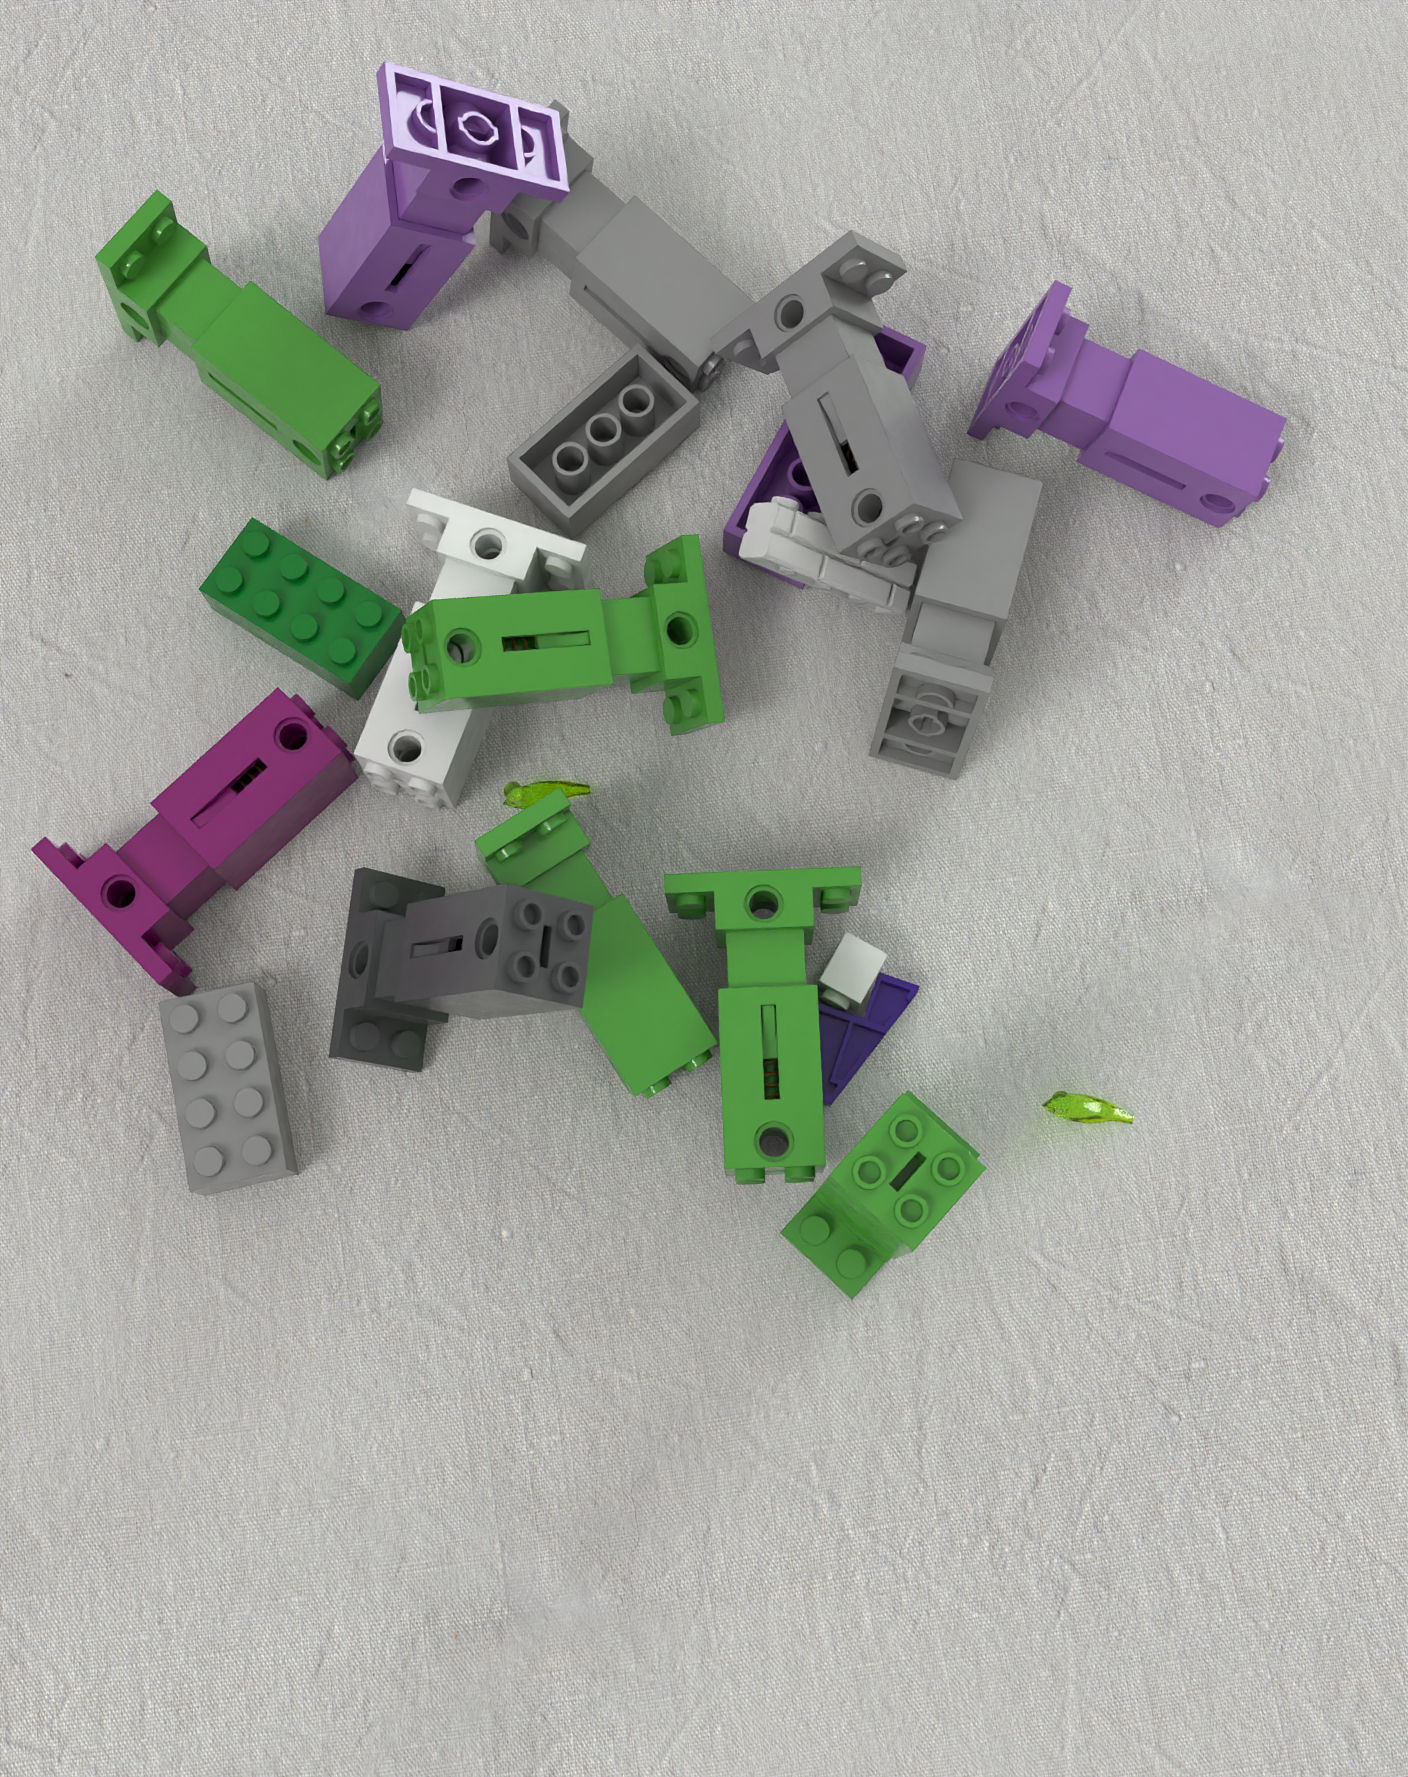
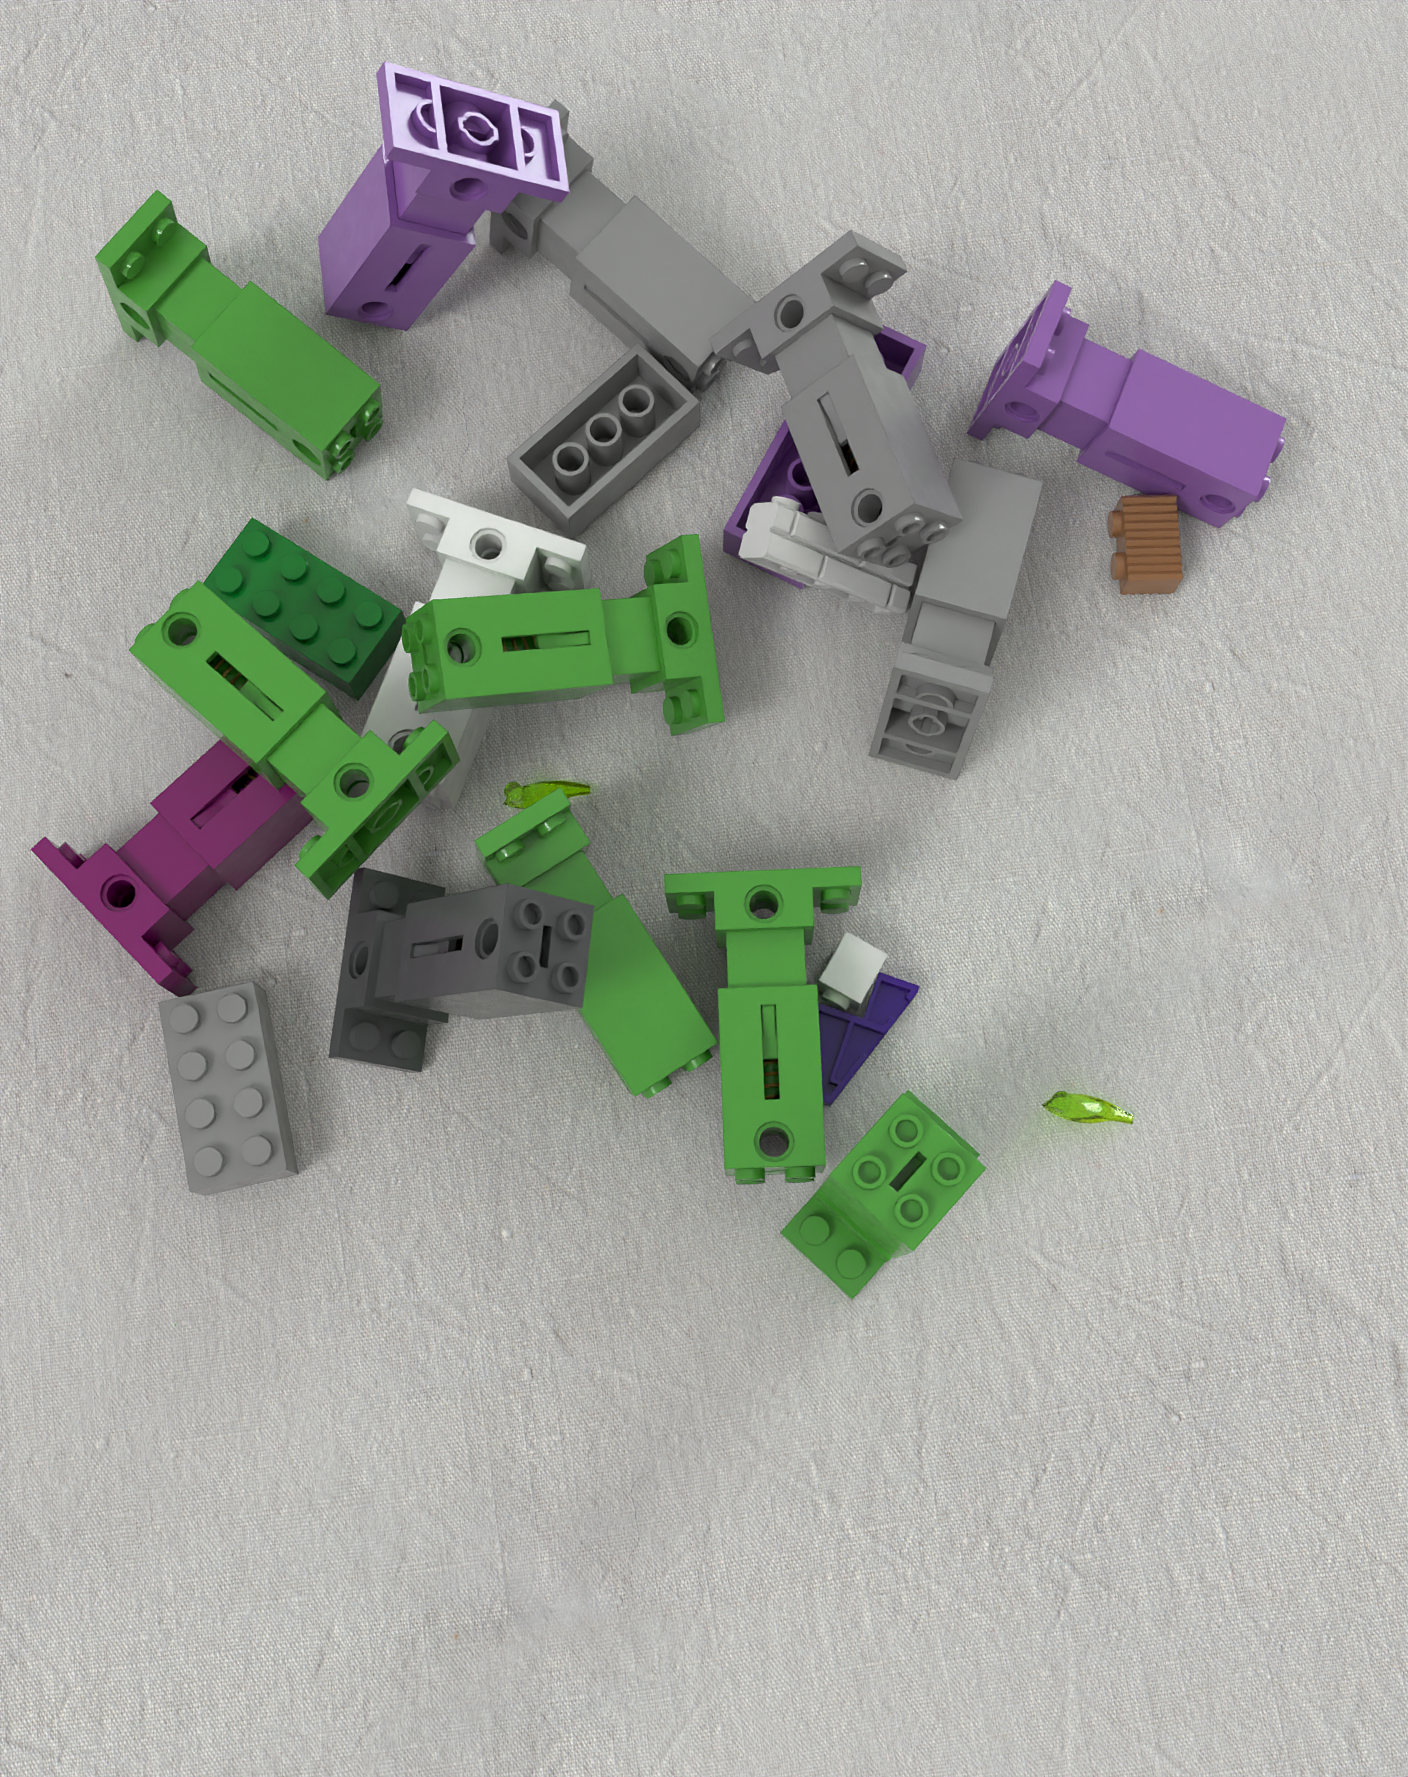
(291, 732): none -> bright green brick
(1146, 544): none -> medium nougat brick

